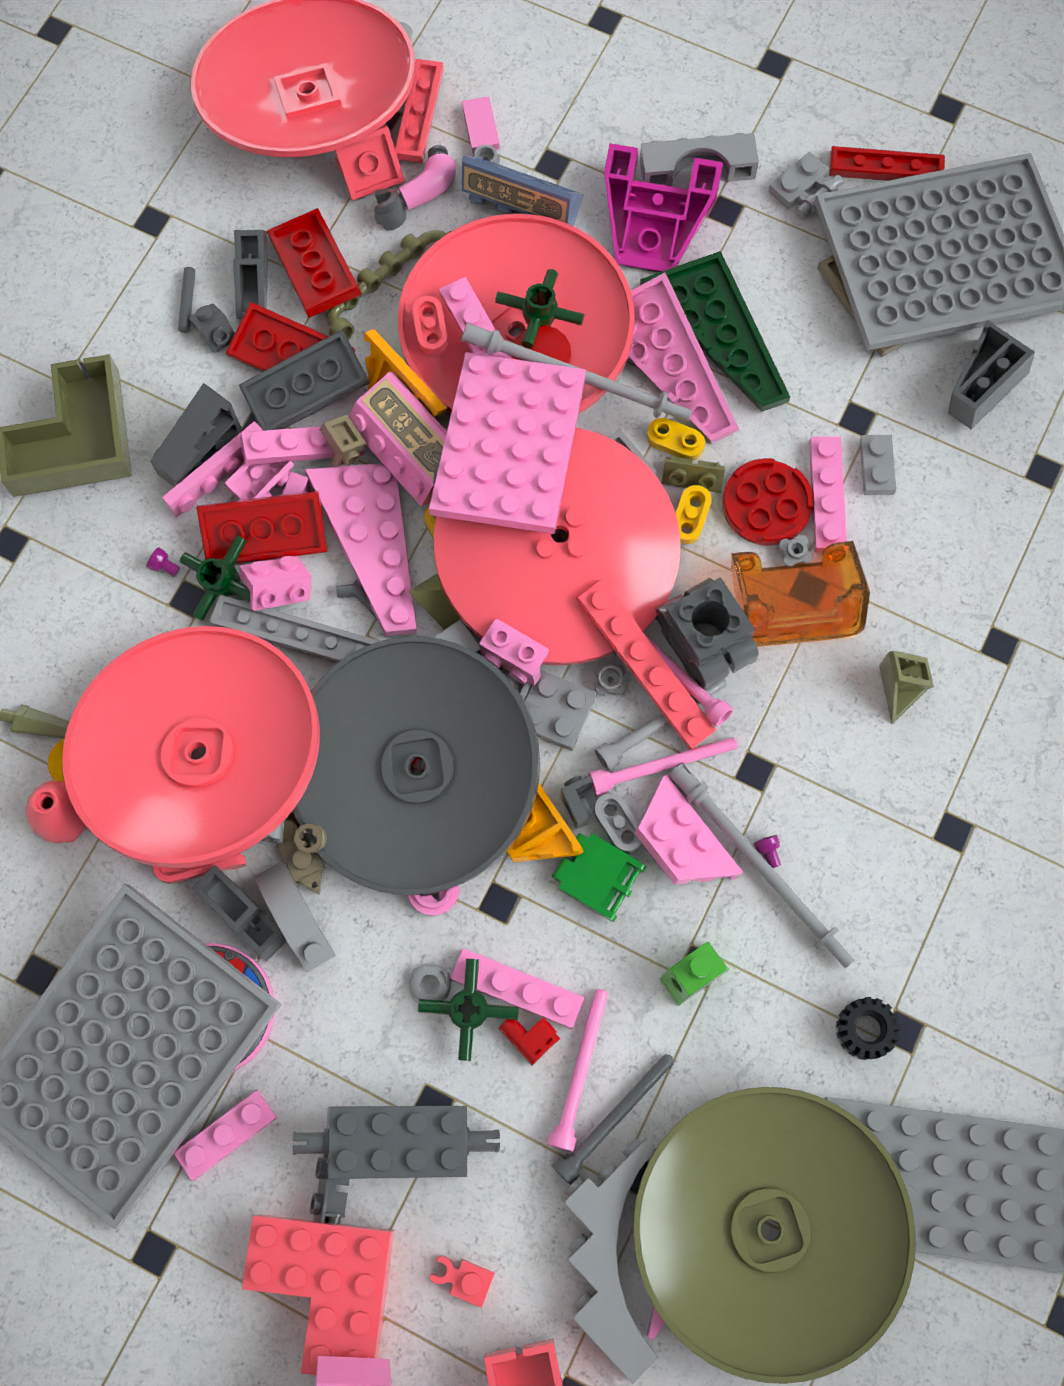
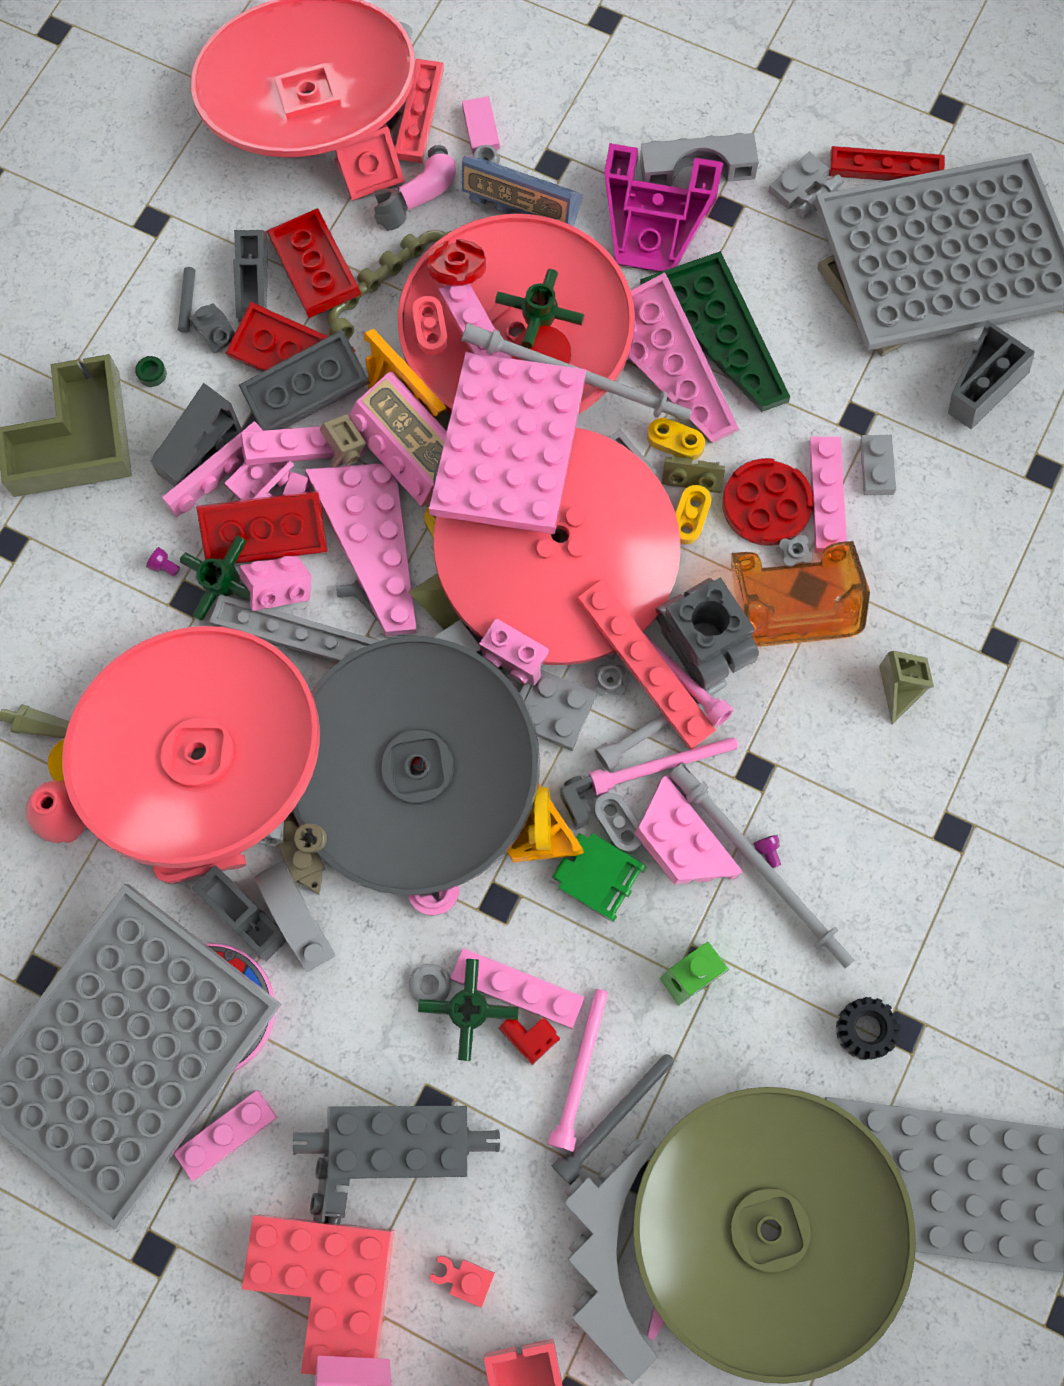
(150, 371): none -> dark green tile
(444, 271): none -> red tile
(541, 831): none -> yellow plate

